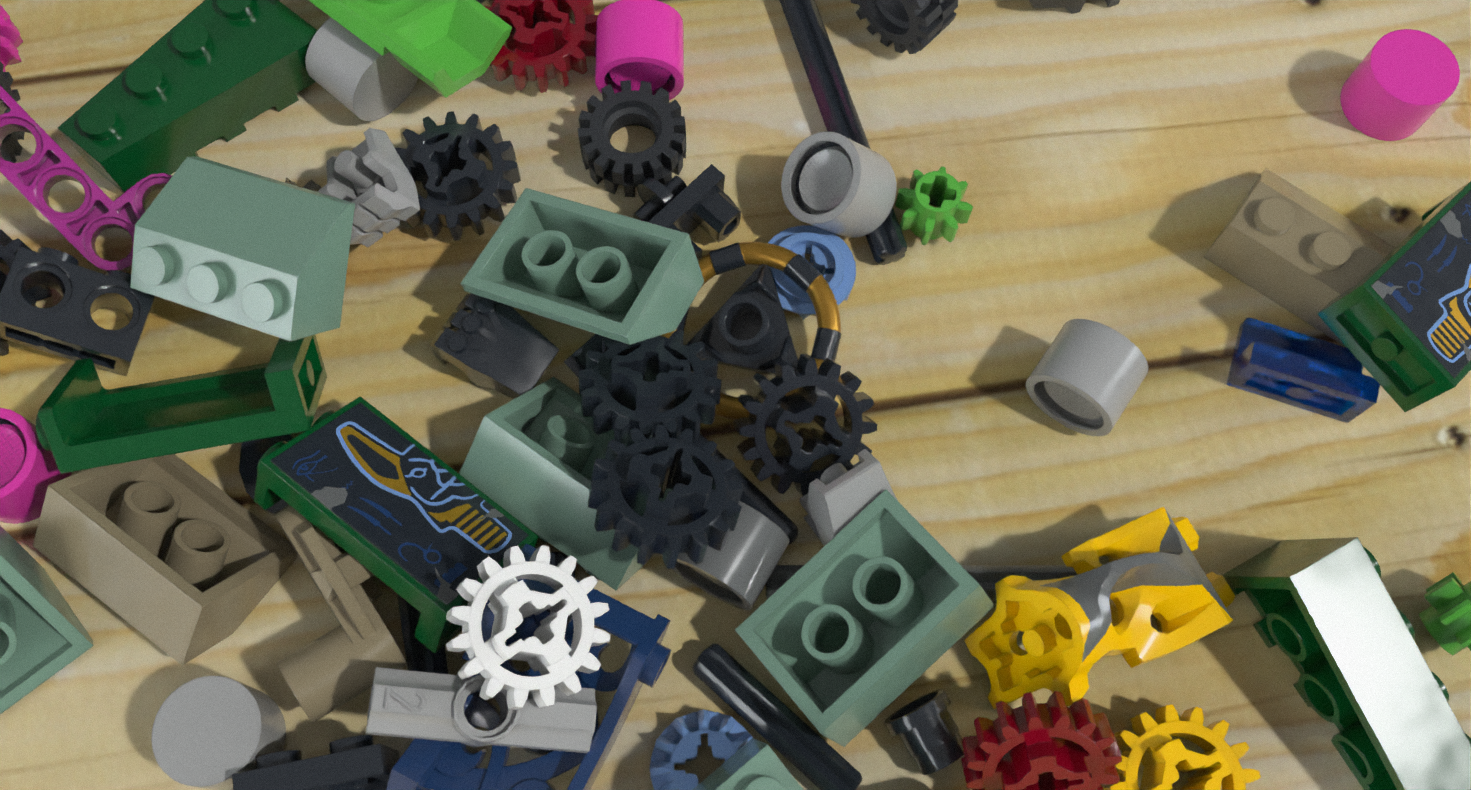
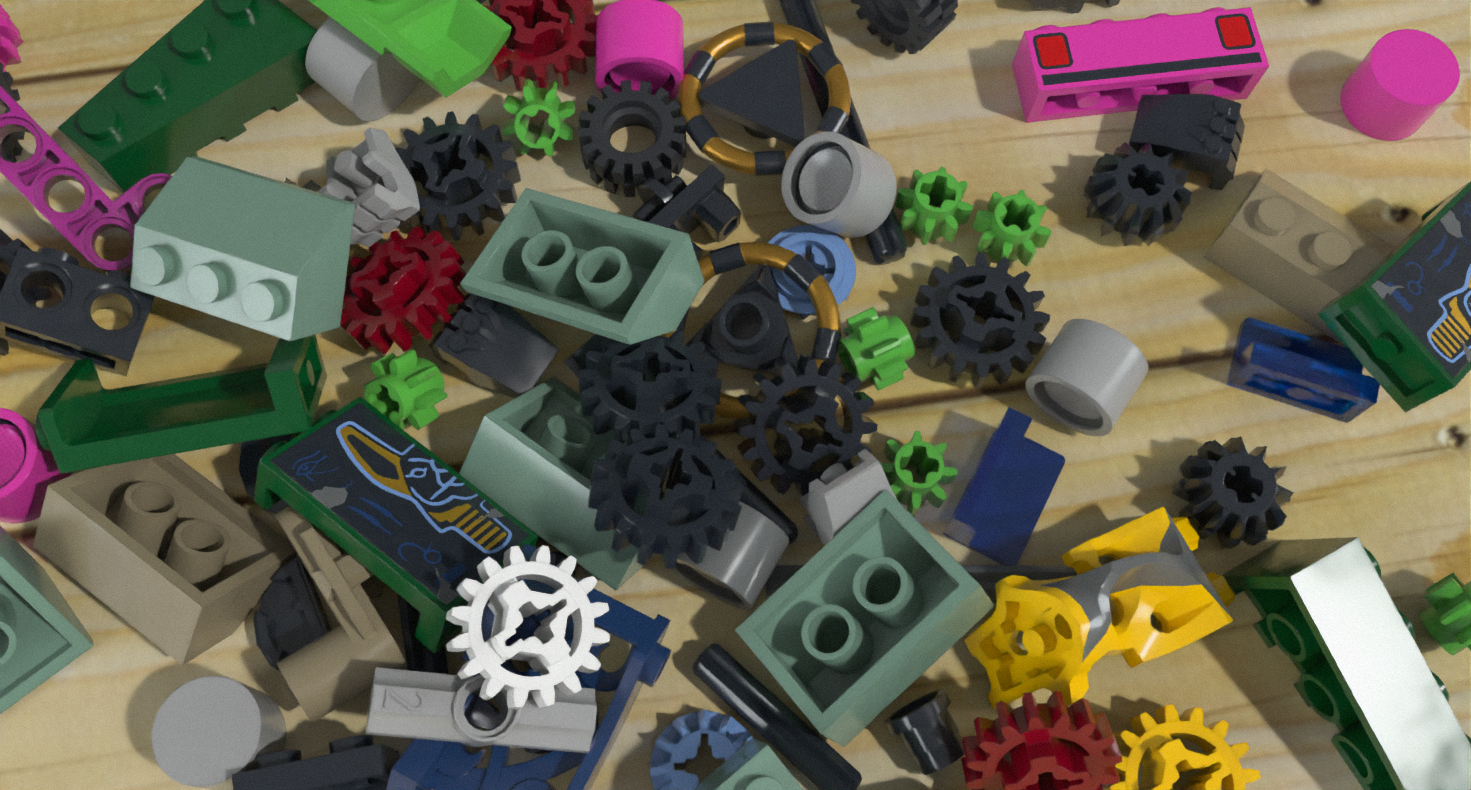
(289, 614): none -> black tile
(401, 290): none -> dark red gear
(406, 389): none -> bright green gear
(549, 129): none -> bright green gear
(760, 94): none -> piece
(876, 348): none -> bright green gear
(929, 465): none -> bright green gear
(987, 292): none -> black gear
(1005, 492): none -> clear blue panel
(1011, 228): none -> bright green gear
(1114, 63): none -> dark pink brick
(1137, 194): none -> black gear
(1197, 128): none -> black hand
(1246, 479): none -> black gear

